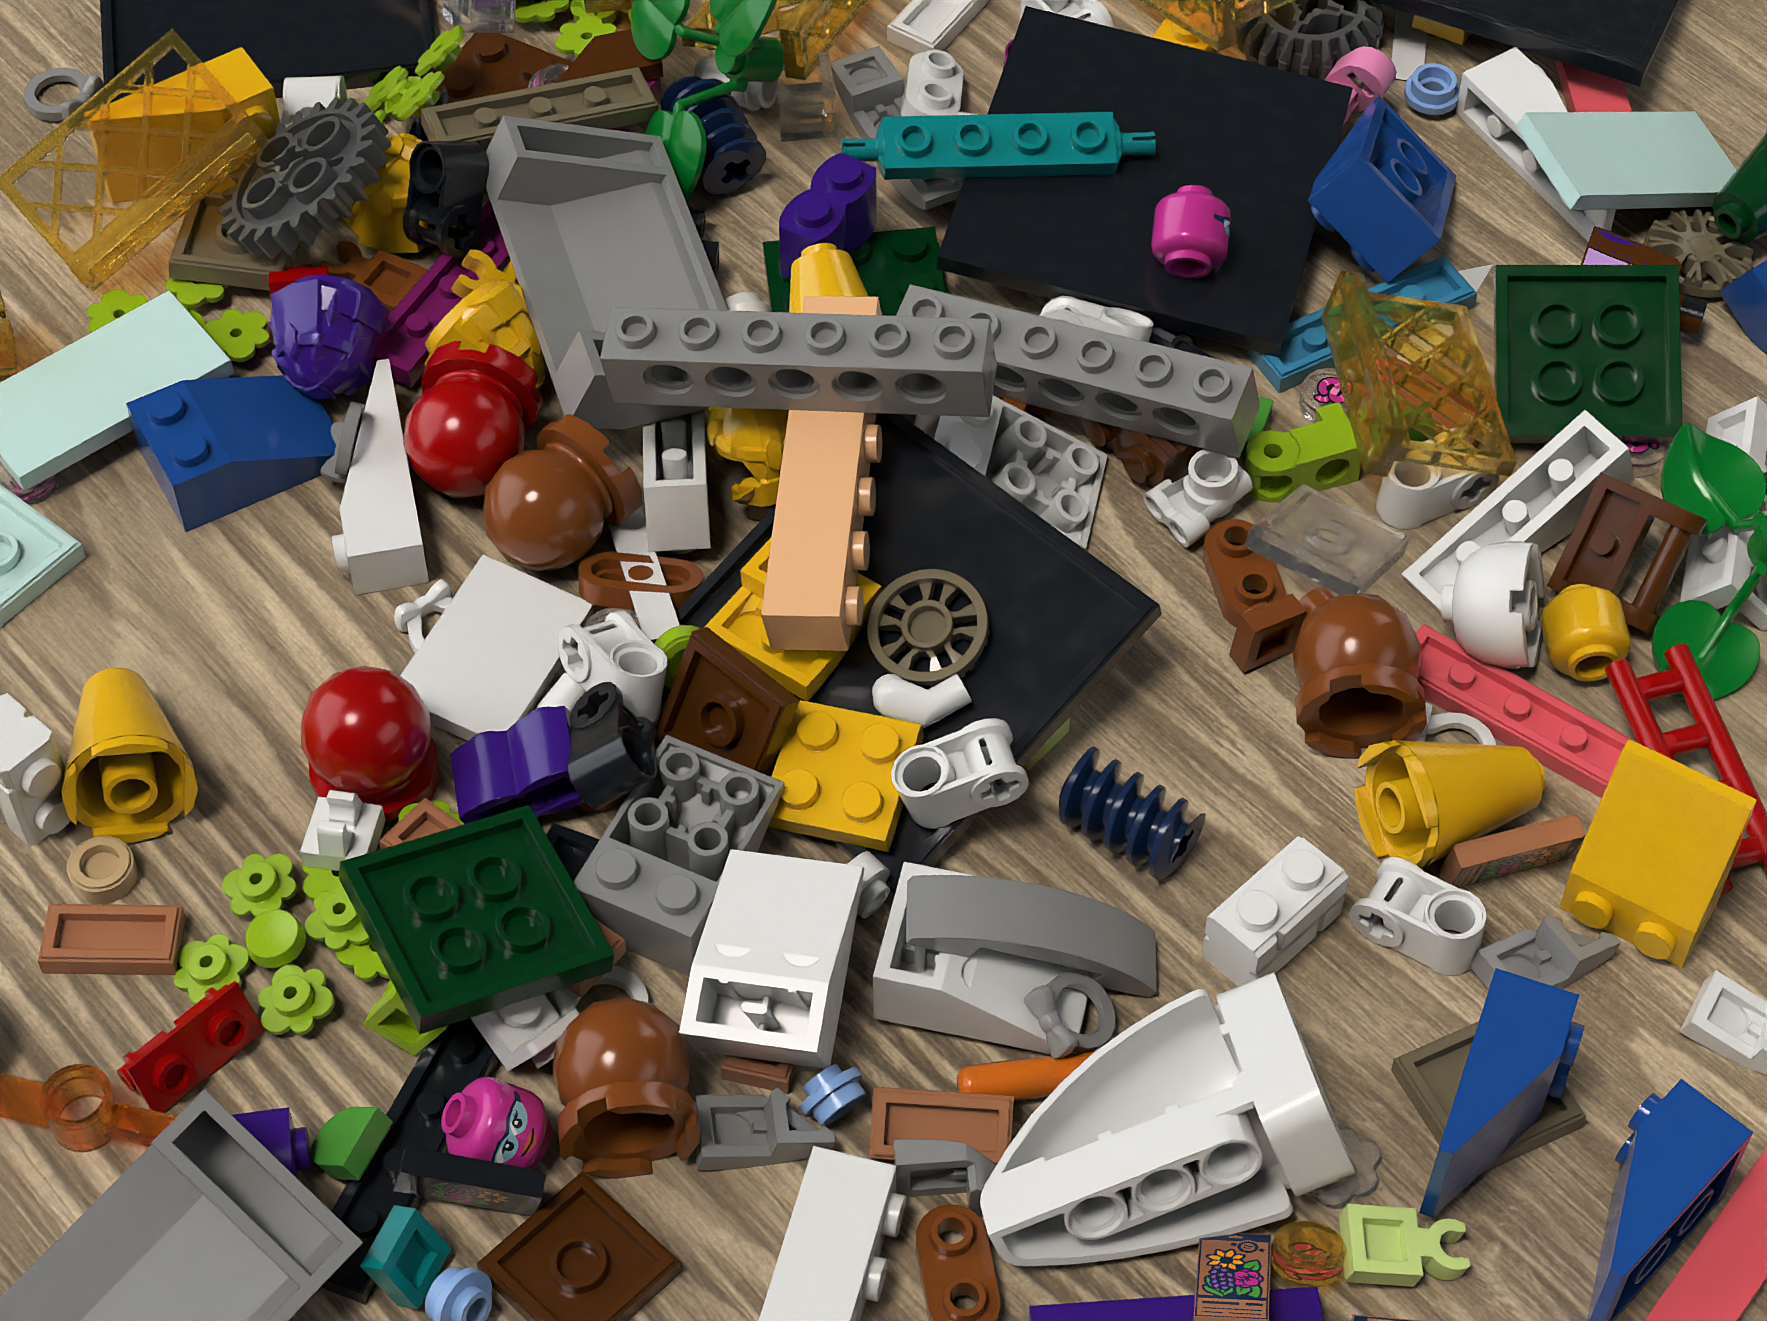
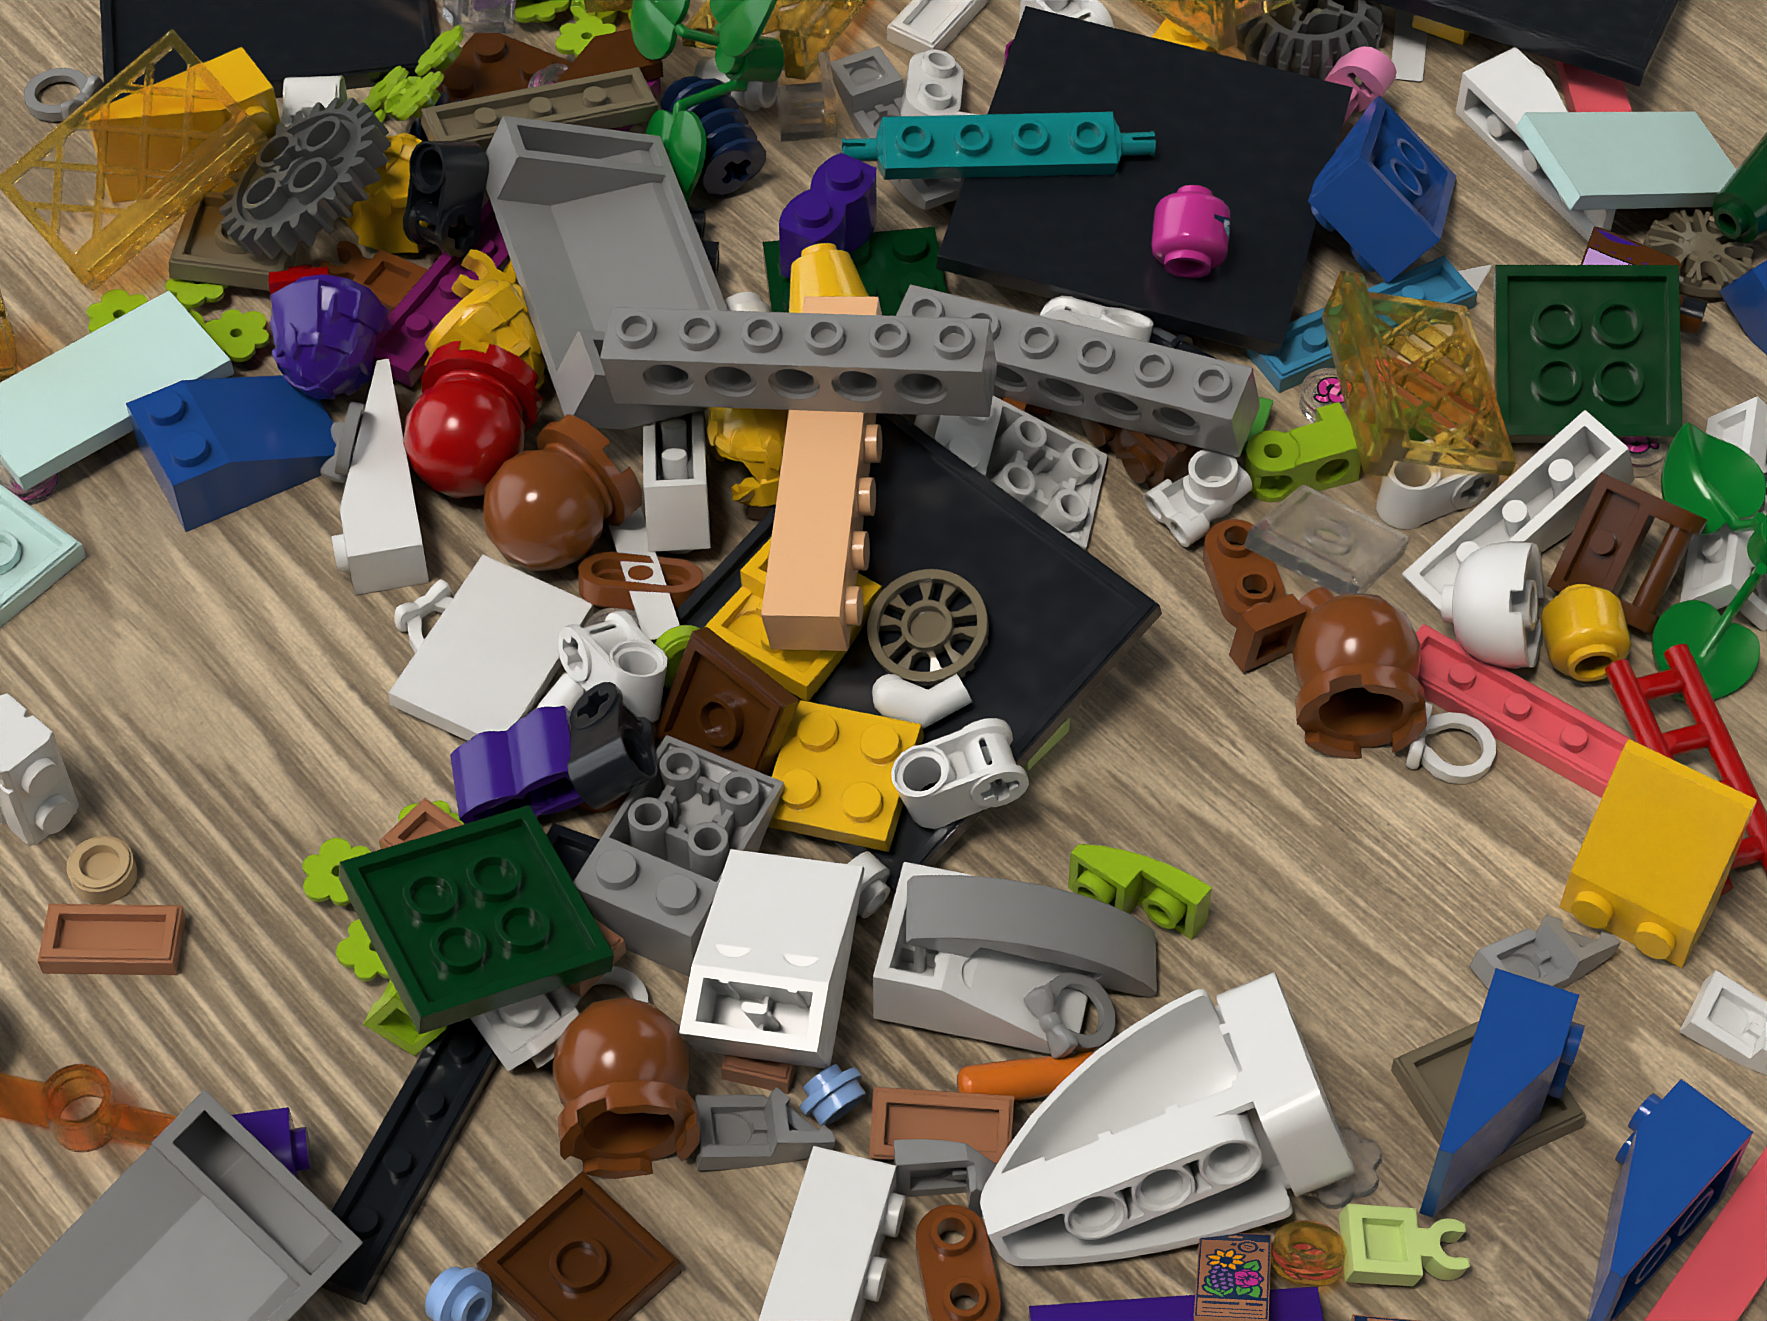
(125, 761): yellow cone -> none
(192, 1051): red hinge -> none
(273, 942): lime plant -> none
(341, 830): white tile -> none
(350, 1141): bright green tile -> none
(370, 738): red tile -> none
(406, 1257): teal plate -> none
(469, 1181): black tile -> none
(497, 1123): dark pink head -> none
(1126, 817): dark blue piece -> none
(1132, 879): none -> lime slope
(1275, 913): white brick -> none
(1418, 914): white piece -> none
(1432, 89): light blue plate -> none
(1440, 794): yellow cone -> none
(1512, 851): nougat tile -> none

